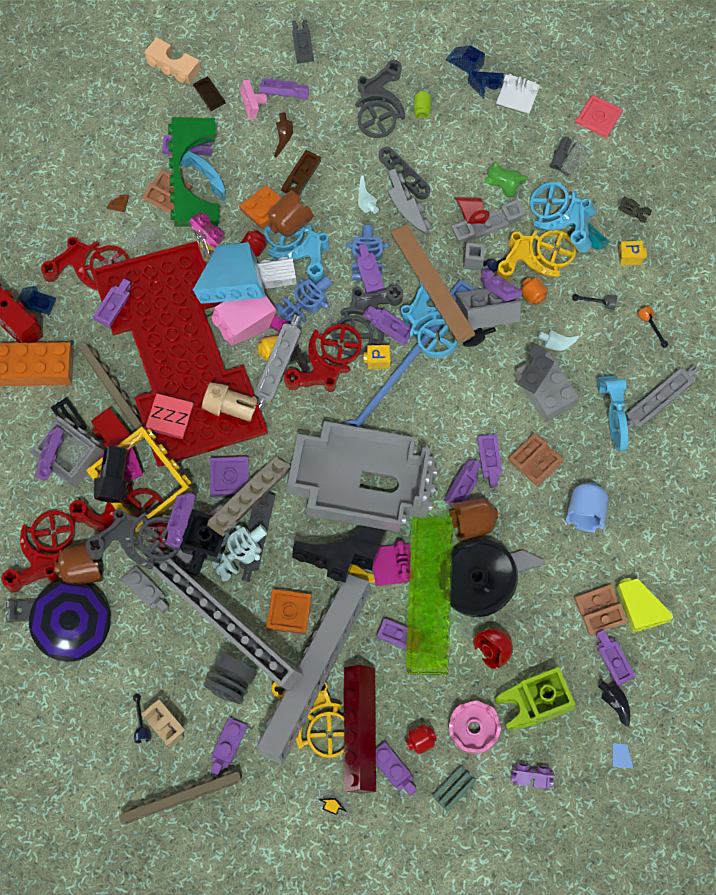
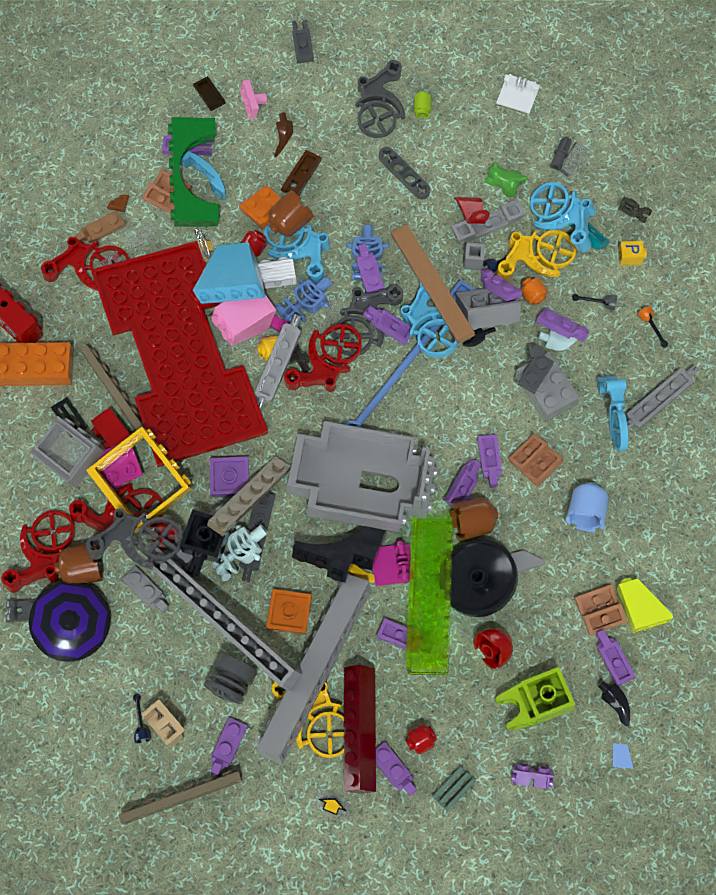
(36, 301): clear blue slope -> none
(48, 454): medium lavender hinge -> none
(101, 228): none -> medium nougat hinge
(110, 485): black piece -> none
(113, 304): medium lavender hinge -> none
(169, 416): coral tile -> none
(179, 519): medium lavender hinge -> none
(183, 69): light nougat arch -> none
(214, 233): dark pink hinge -> none
(220, 399): tan piece -> none
(283, 88): medium lavender hinge -> none
(366, 200): light aqua bar -> none
(377, 357): yellow brick -> none
(406, 204): light grey slope -> none
(467, 58): clear blue slope -> none
(477, 713): bright pink plate -> none
(480, 80): clear blue slope -> none
(562, 325): none -> medium lavender hinge
(599, 116): coral tile -> none

